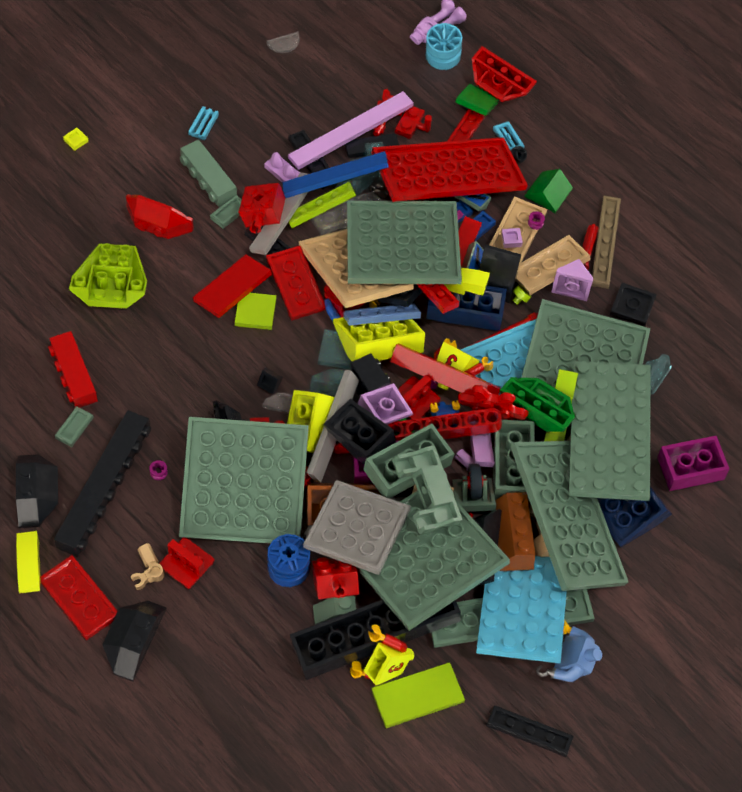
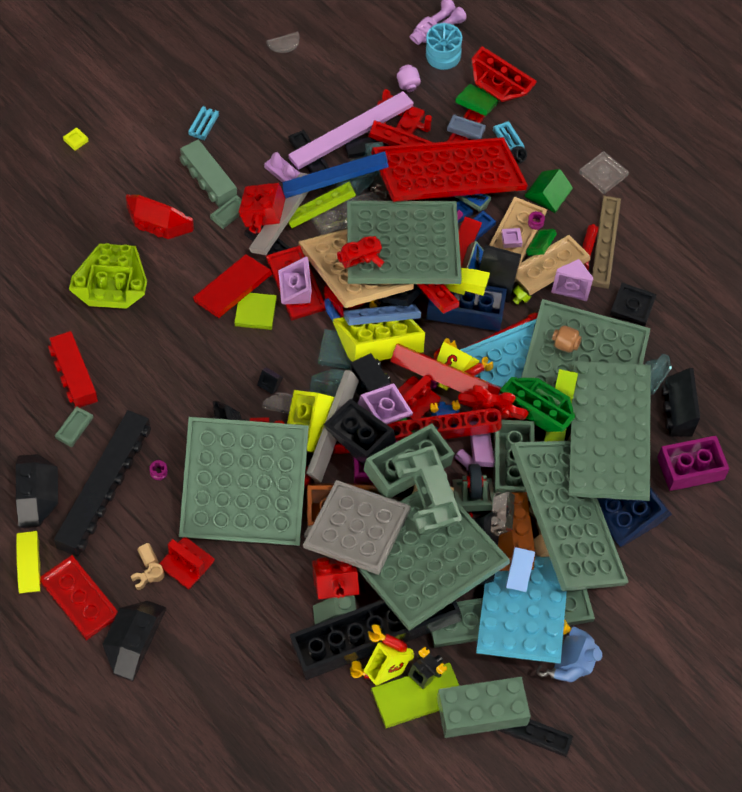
(284, 570): blue wheel -> none
(295, 282): none -> lavender slope
(364, 250): none -> red brick
(393, 136): none -> red plate
(408, 78): none -> lavender head
(426, 668): none -> black piece
(466, 127): none -> sand blue tile
(483, 707): none -> sand green brick
(504, 512): none -> clear smoke piece
(520, 569): none -> light blue tile
(541, 242): none -> green tile
(567, 339): none -> medium nougat head
(604, 172): none -> clear plate
(681, 403): none -> black slope

